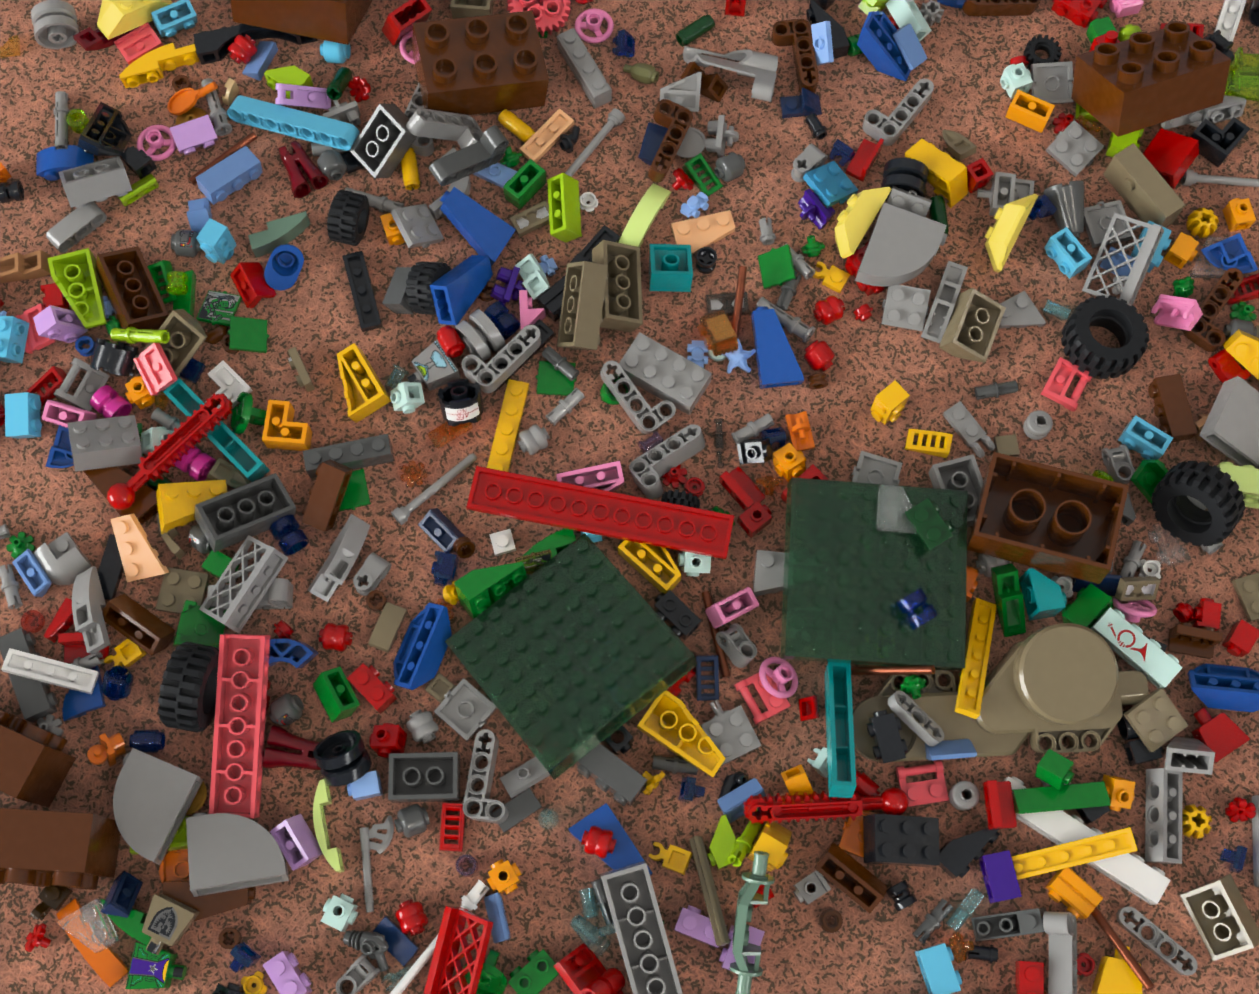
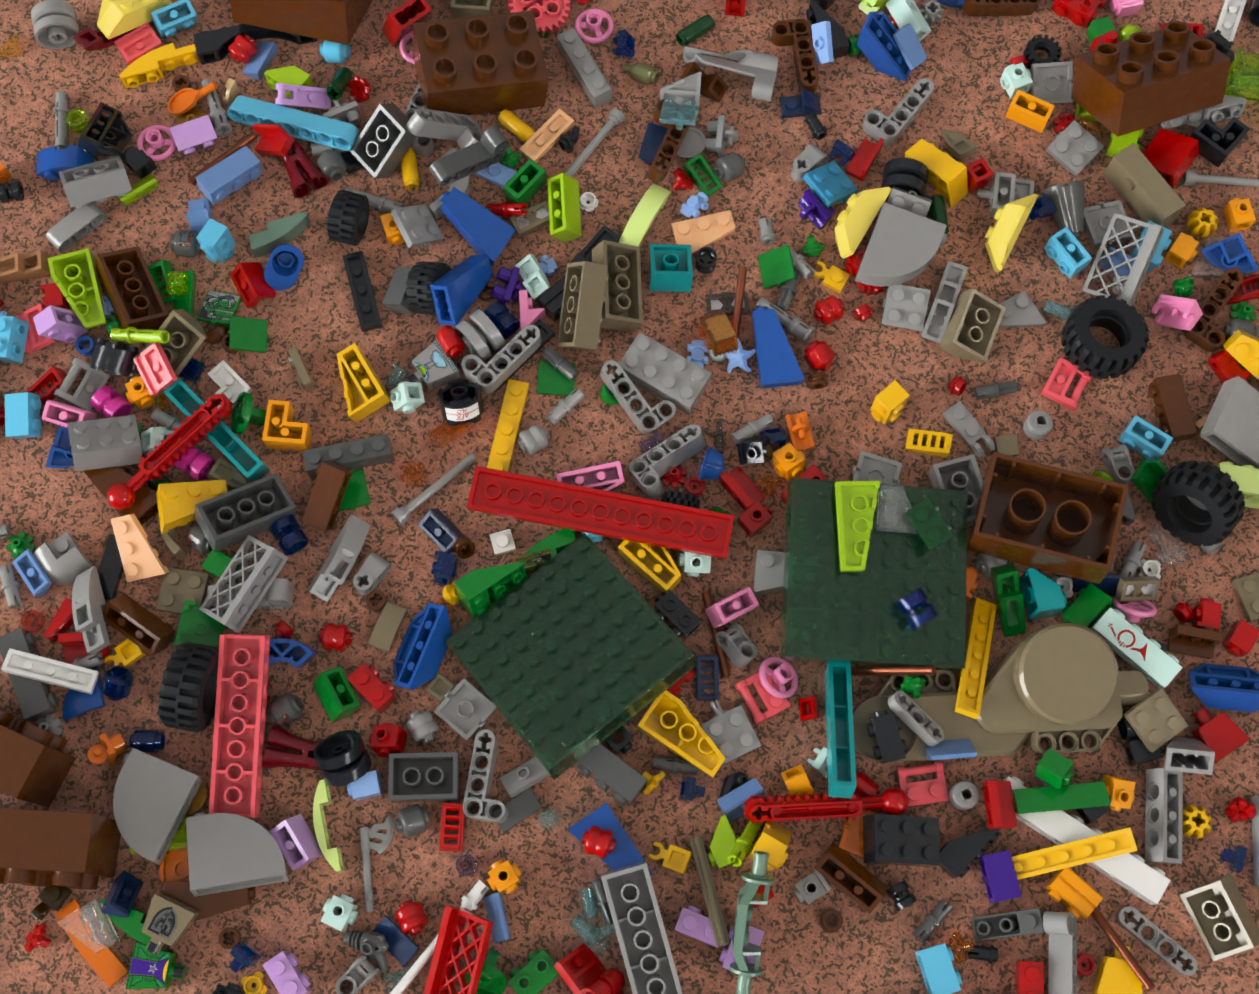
(274, 140): none -> red panel
(507, 209): none -> red pin
(678, 114): none -> clear light blue hips
(712, 465): none -> blue piece
(855, 521): none -> lime wing
(957, 386): none -> red plate
(965, 910): clear light blue axle -> none

